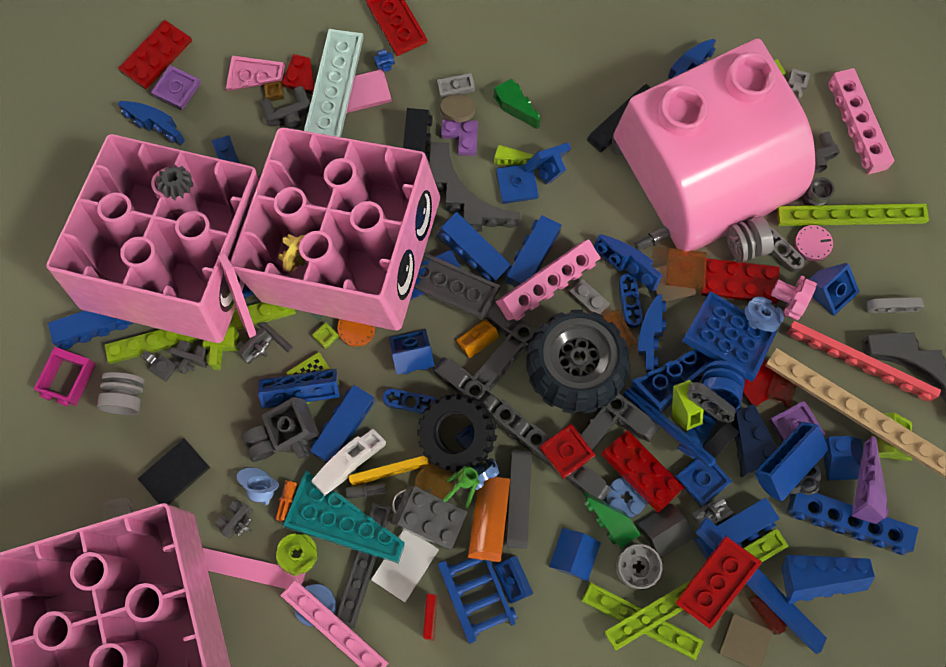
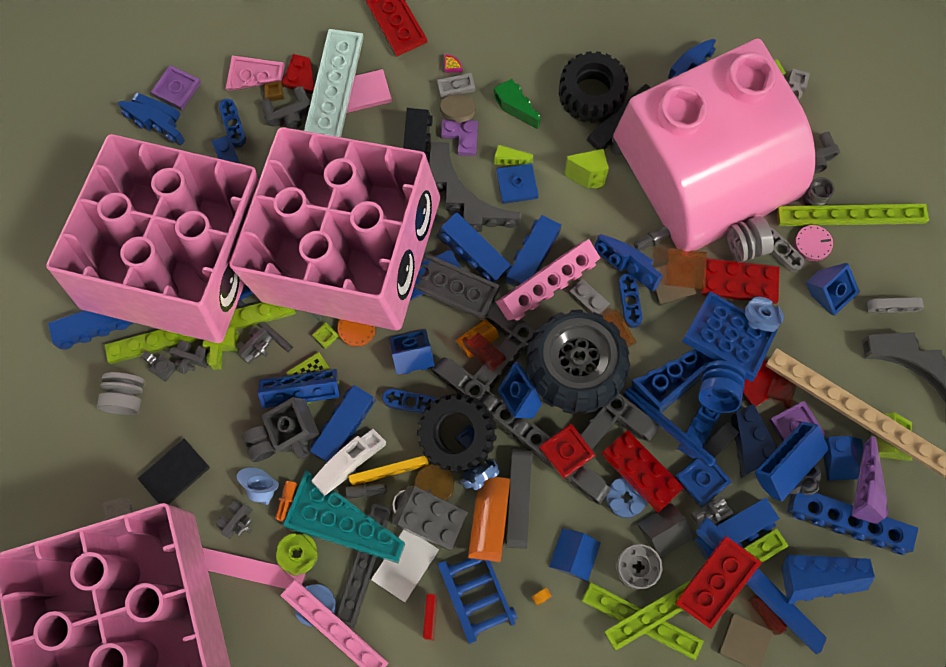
(50, 370): dark pink window -> none
(140, 98): none -> blue beam
(155, 54): red plate -> none
(174, 182): dark grey gear -> none
(234, 116): none -> blue beam
(237, 295): bright pink tile -> none
(292, 257): light yellow plate -> none
(384, 60): blue gear -> none
(452, 64): none -> tile
(466, 478): bright green plant -> none
(484, 351): none -> clear red panel
(513, 579): blue slope -> none
(519, 393): none -> blue slope
(541, 596): none -> light orange axle
(549, 162): blue bracket -> none
(587, 168): none -> lime slope
(596, 67): none -> black tyre
(617, 522): green slope -> none
(652, 327): blue slope -> none
(684, 410): lime slope -> none
(702, 395): dark grey beam -> none
(795, 297): bright pink piece -> none
(868, 124): bright pink brick -> none
(868, 364): coral plate -> none

